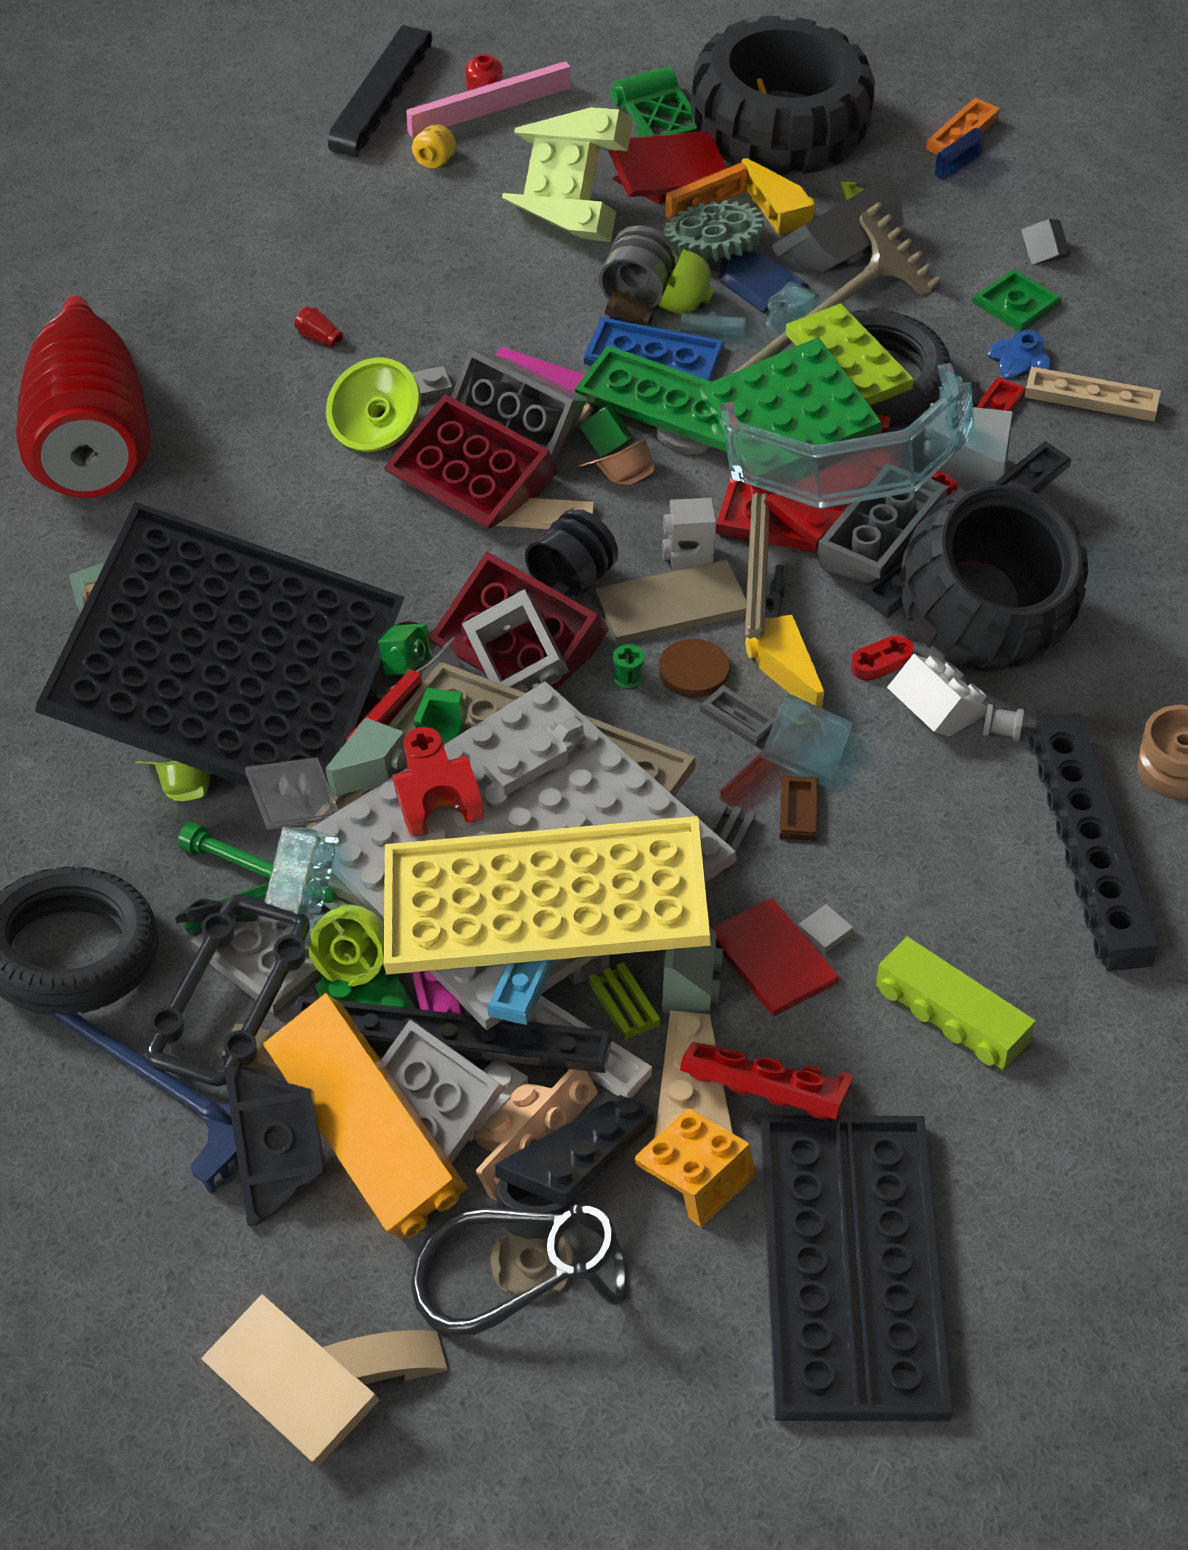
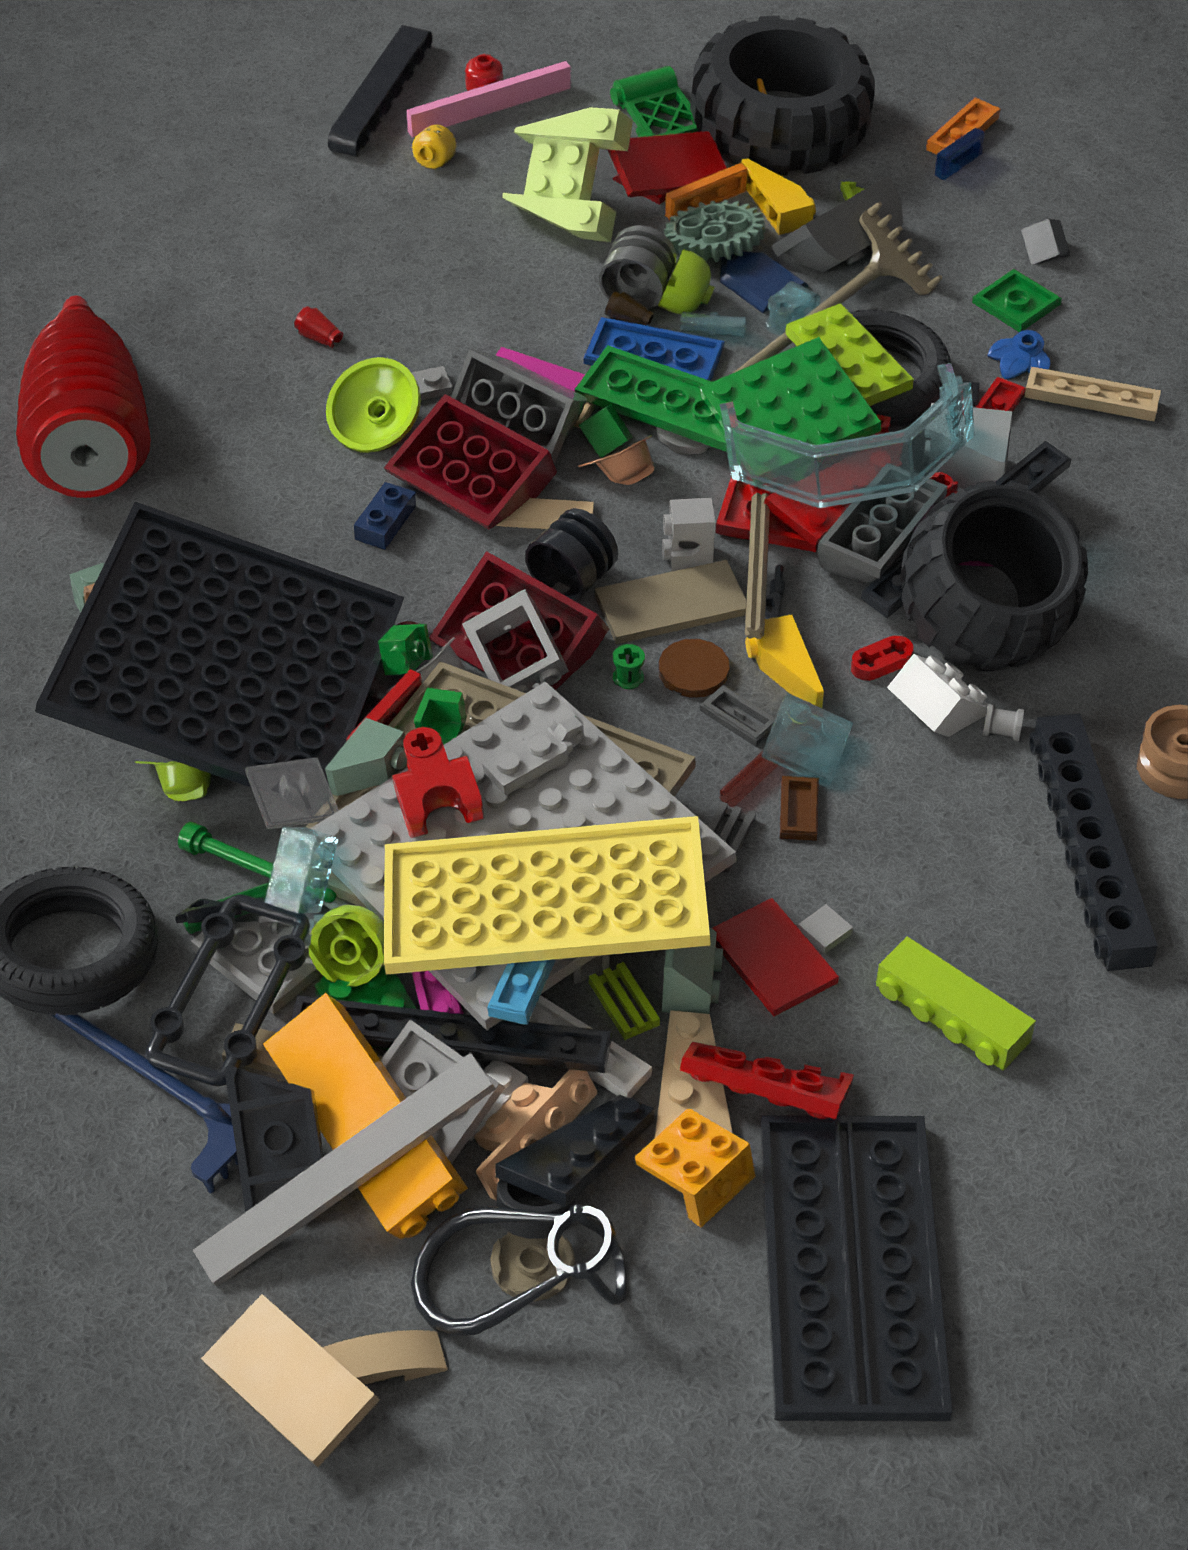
(343, 1170): none -> light grey tile
(384, 515): none -> dark blue piece

